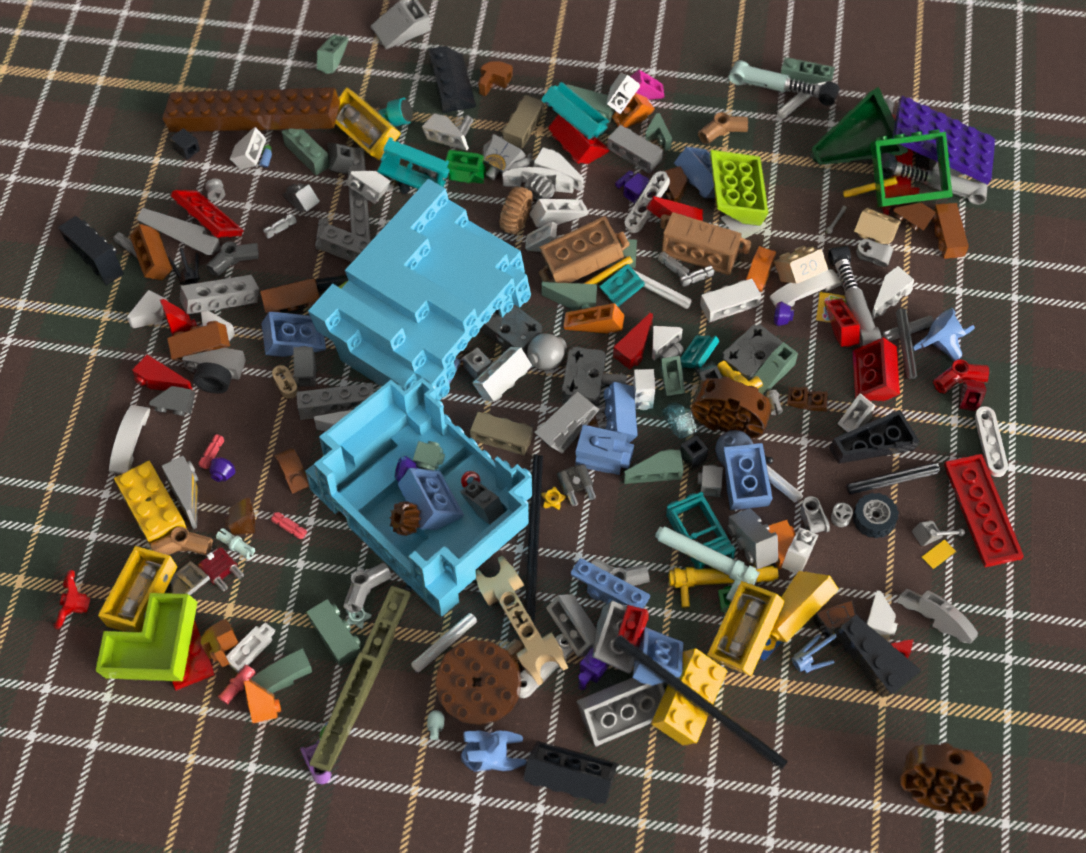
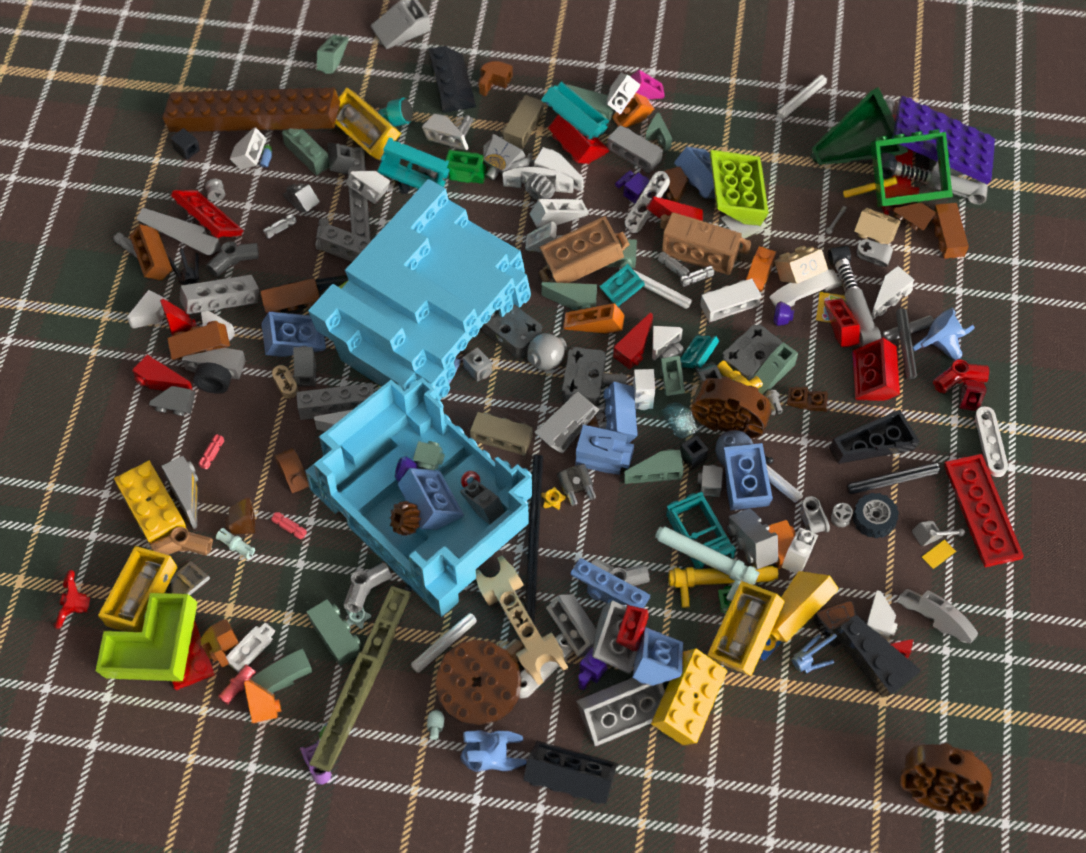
(92, 249): black wedge -> none
(127, 438): white slope -> none
(218, 566): dark red piece -> none
(221, 469): dark purple cone -> none
(502, 374): white brick -> none
(516, 210): medium nougat gear -> none
(616, 267): yellow bar -> none
(703, 703): black axle -> none
(721, 125): medium nougat piece -> none
(743, 73): piece -> none
(807, 71): sand green slope -> none
(858, 414): white slope -> none

